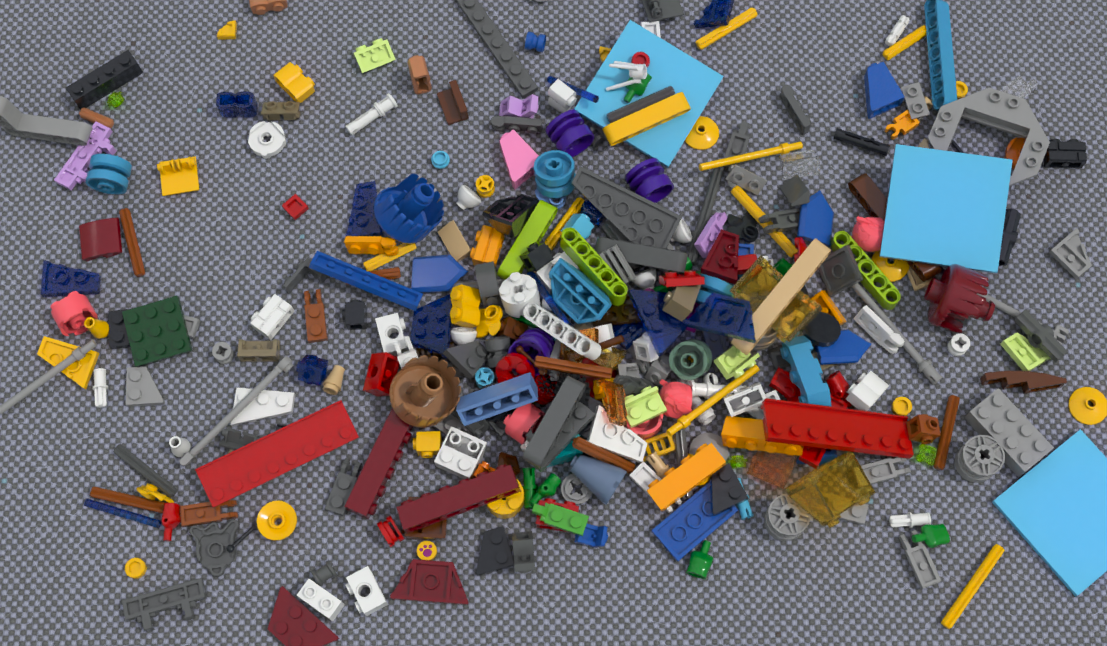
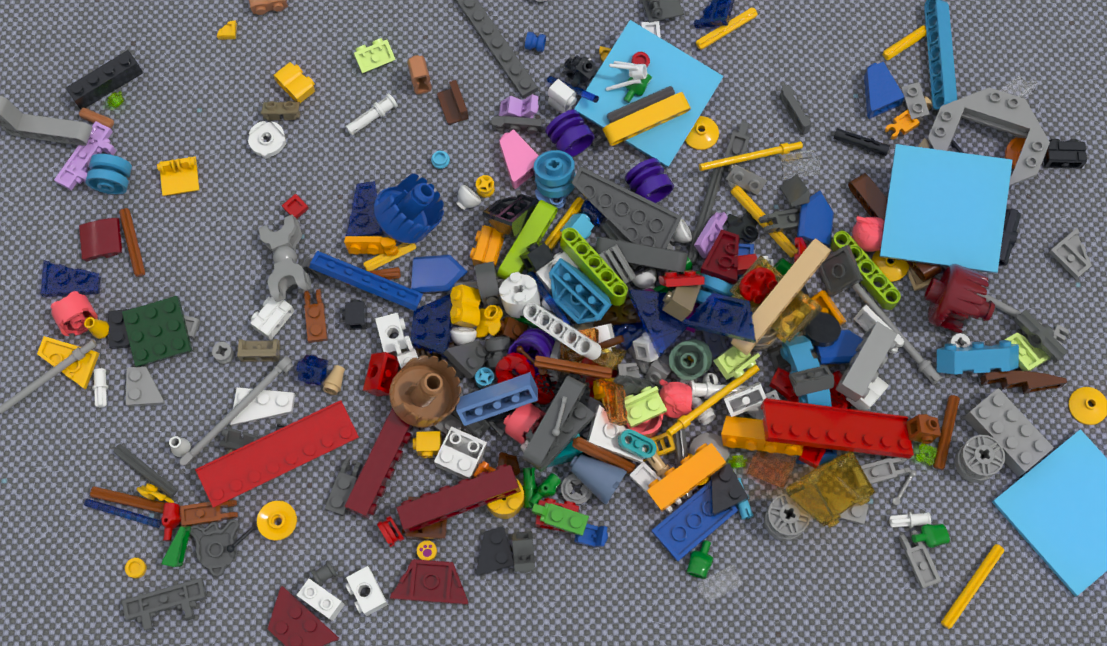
(177, 549): none -> green slope
(238, 104): clear blue brick -> none
(286, 270): none -> light grey piece
(454, 241): tan slope -> none
(556, 431): none -> light grey hinge
(579, 69): none -> black brick
(636, 442): none -> teal plate
(719, 584): none -> clear panel
(757, 284): none -> red dish
(812, 380): none -> dark grey slope
(866, 361): none -> light grey wedge
(896, 501): none -> light grey hinge
(897, 30): white axle -> none
(901, 406): yellow tile -> none
(962, 89): yellow tile -> none
(978, 357): none -> dark azure brick

